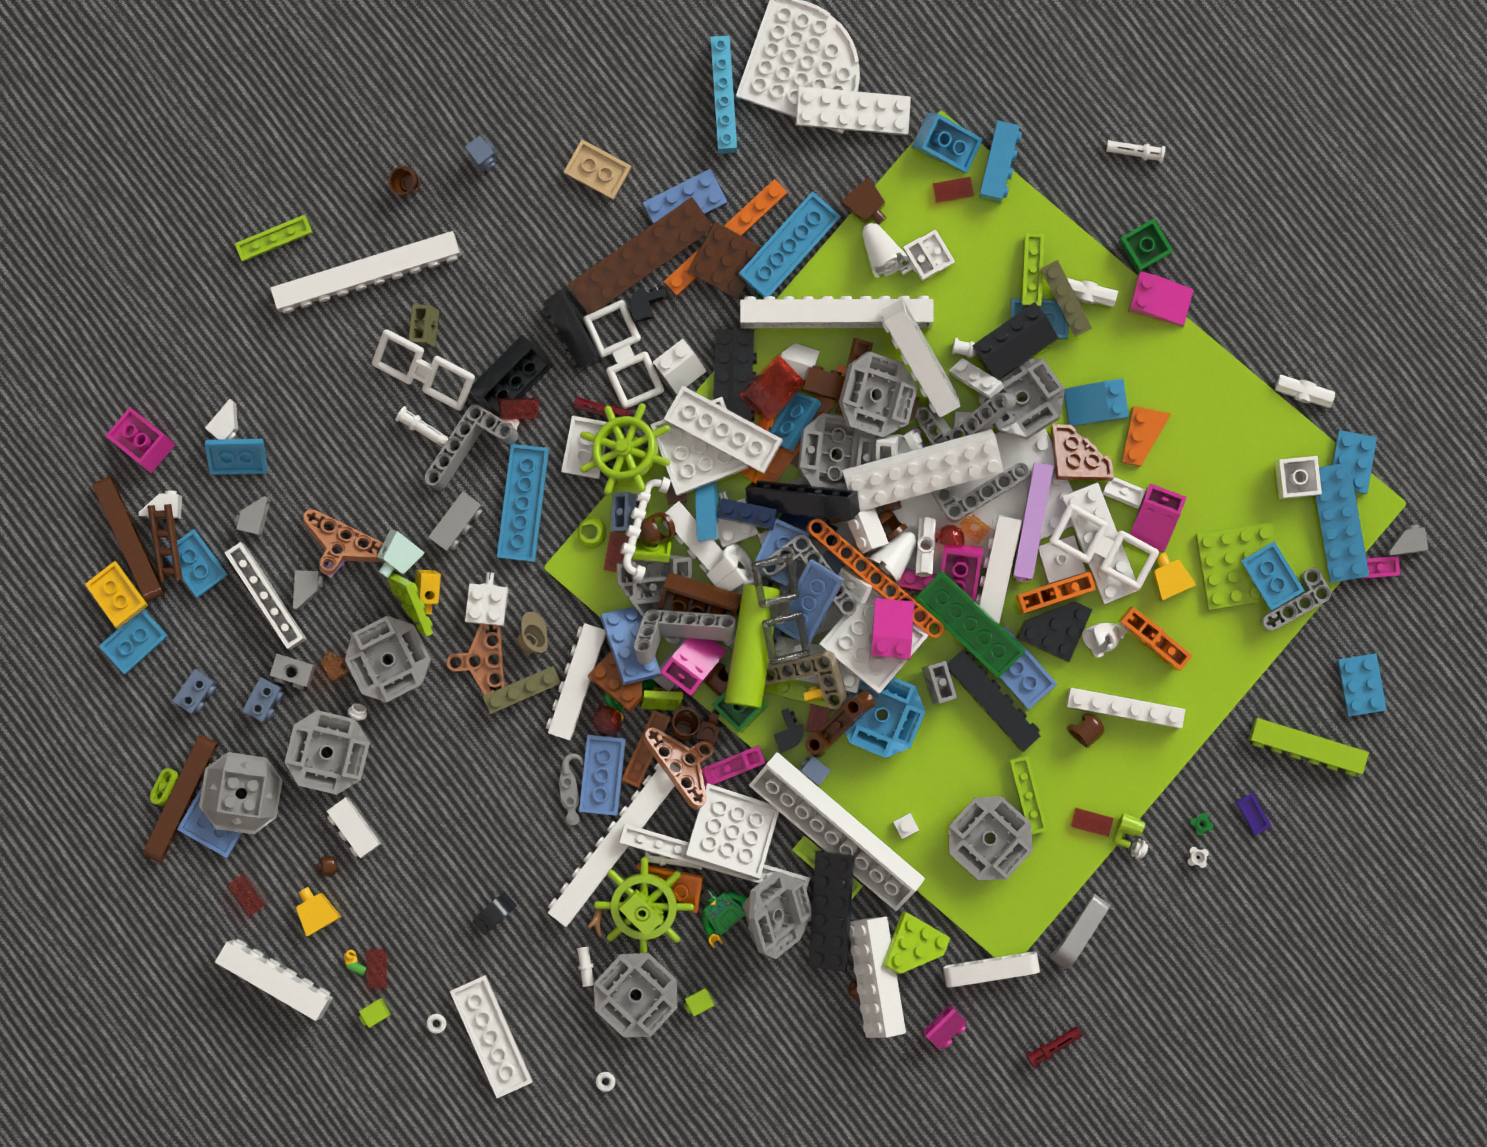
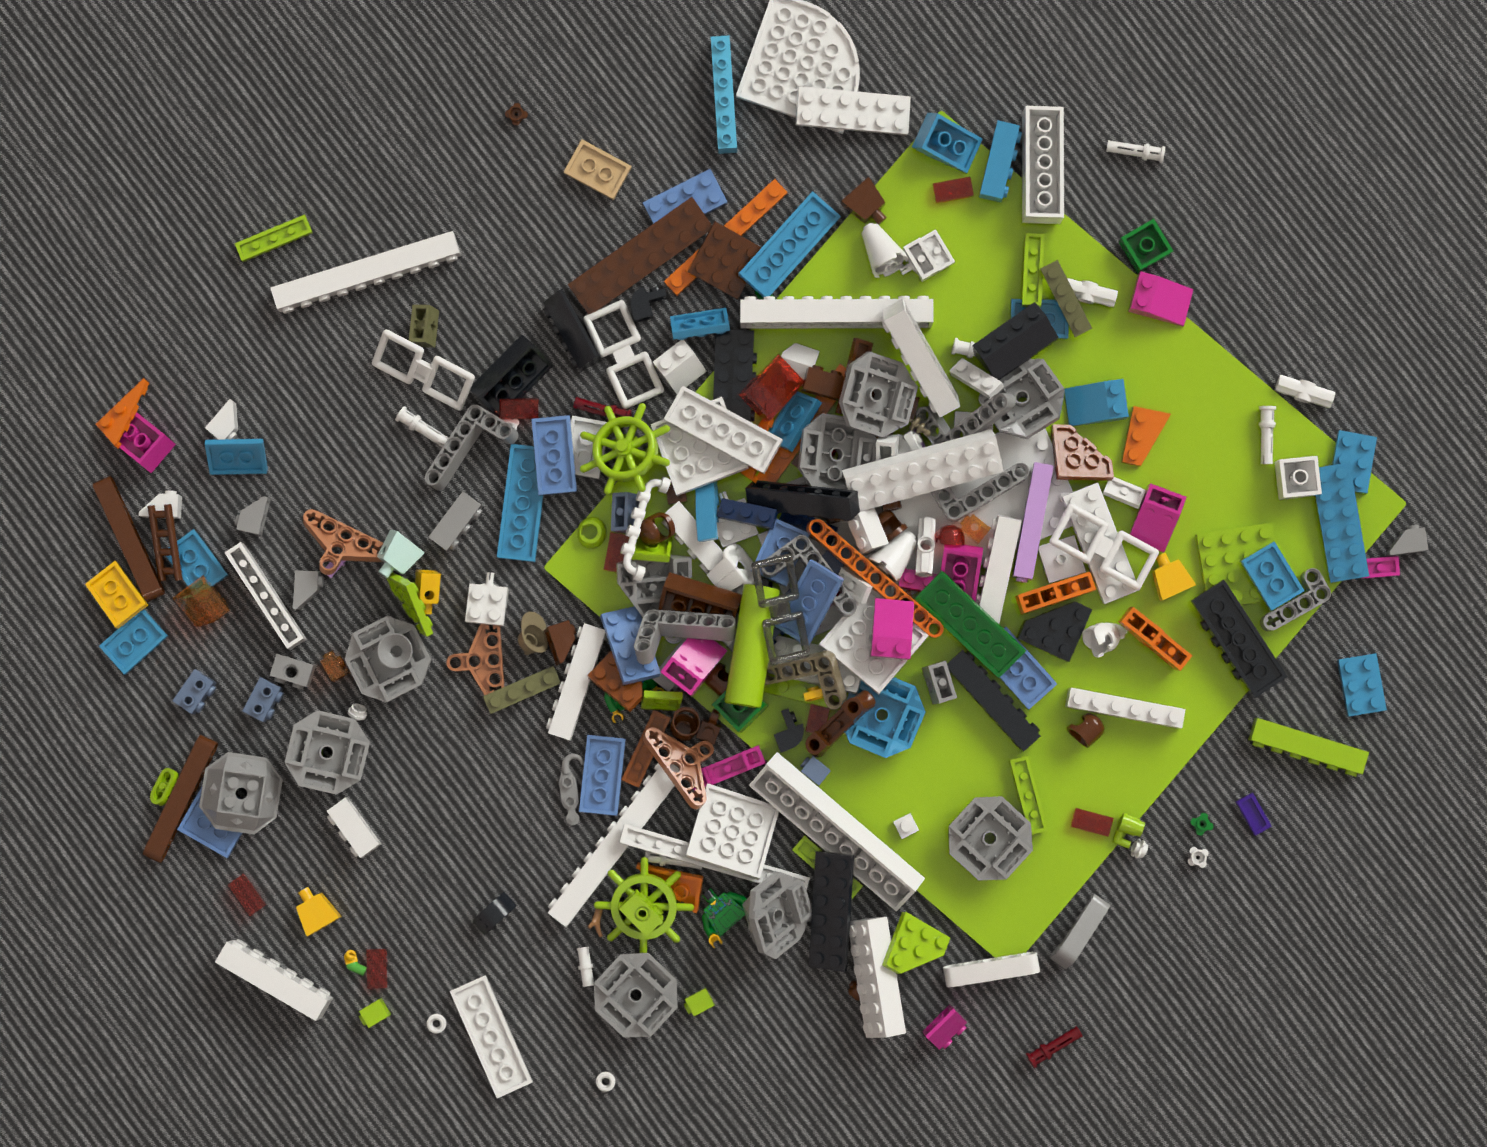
(120, 416): none -> orange wing
(201, 602): none -> clear orange slope
(327, 865): reddish brown piece -> none
(385, 646): none -> light grey piece
(404, 177): reddish brown helmet -> none
(482, 153): sand blue brick -> none
(516, 108): none -> reddish brown plate
(554, 455): none -> medium blue plate
(560, 639): none -> reddish brown slope
(607, 720): clear red hair -> none
(699, 323): none -> dark azure plate
(920, 427): none -> dark tan hair
(1043, 164): none -> white brick
(1238, 639): none -> black plate
(1267, 424): none -> white pin

